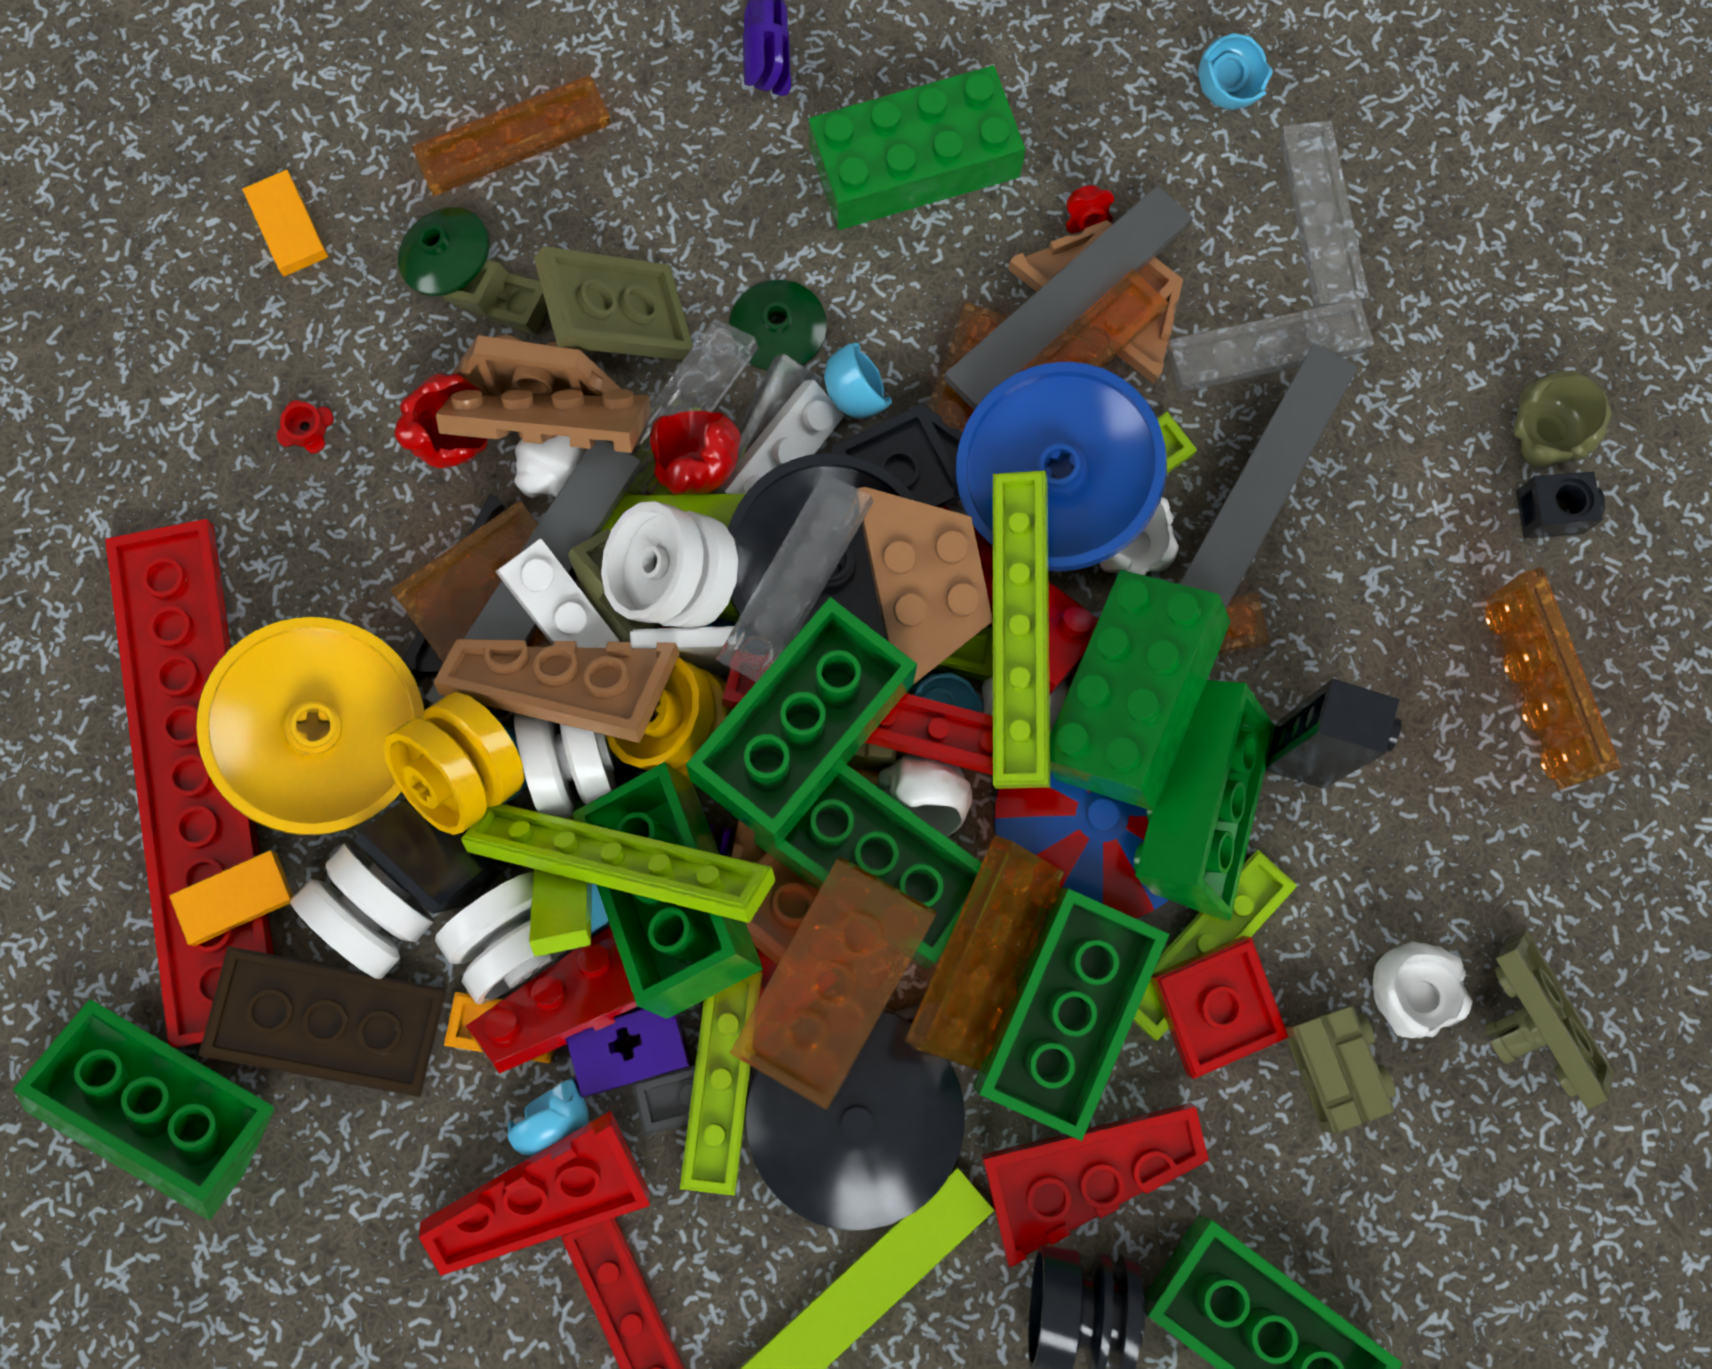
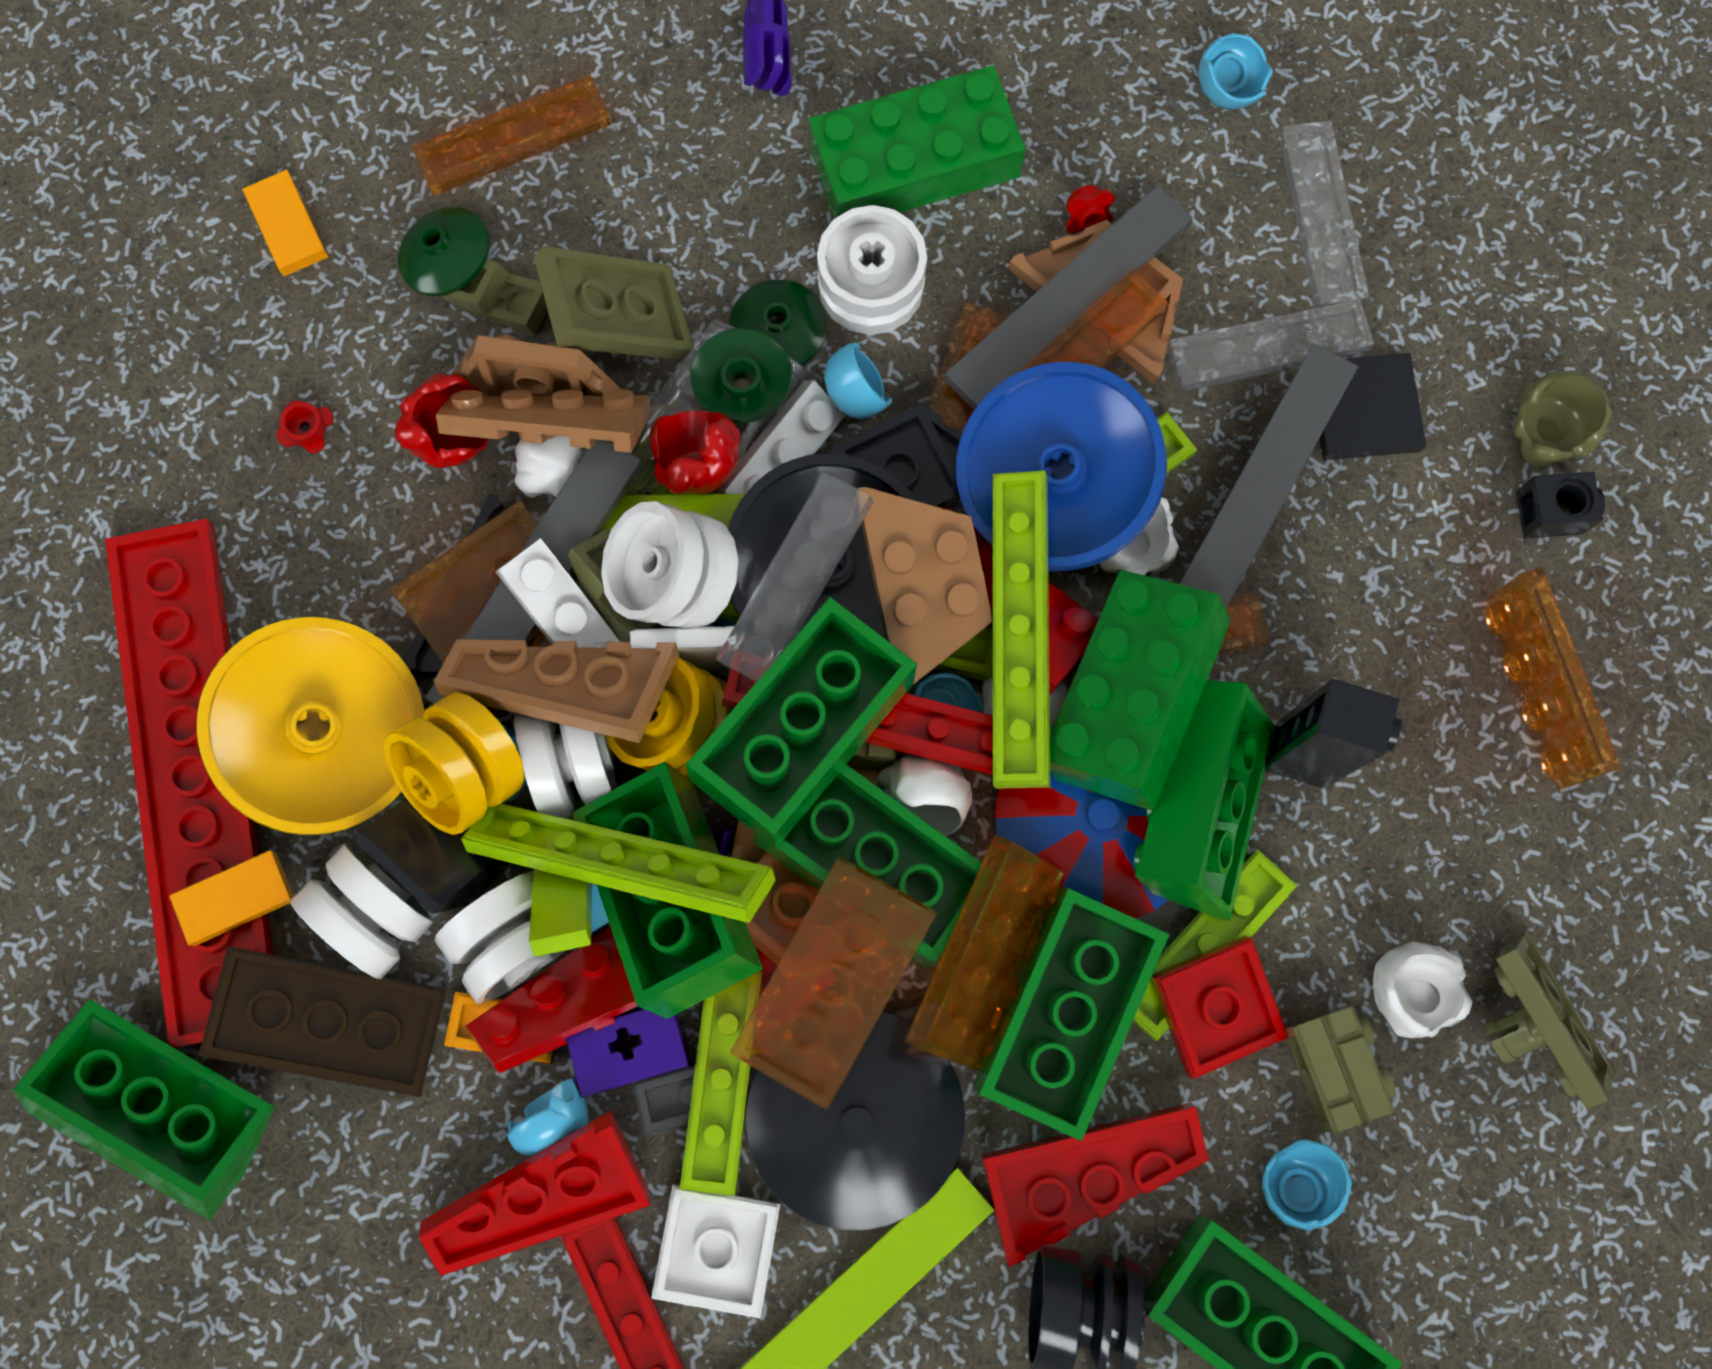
(716, 1251): none -> white tile
(735, 356): none -> dark green dish
(871, 269): none -> white wheel
(1318, 1191): none -> medium azure hair
(1376, 411): none -> black tile

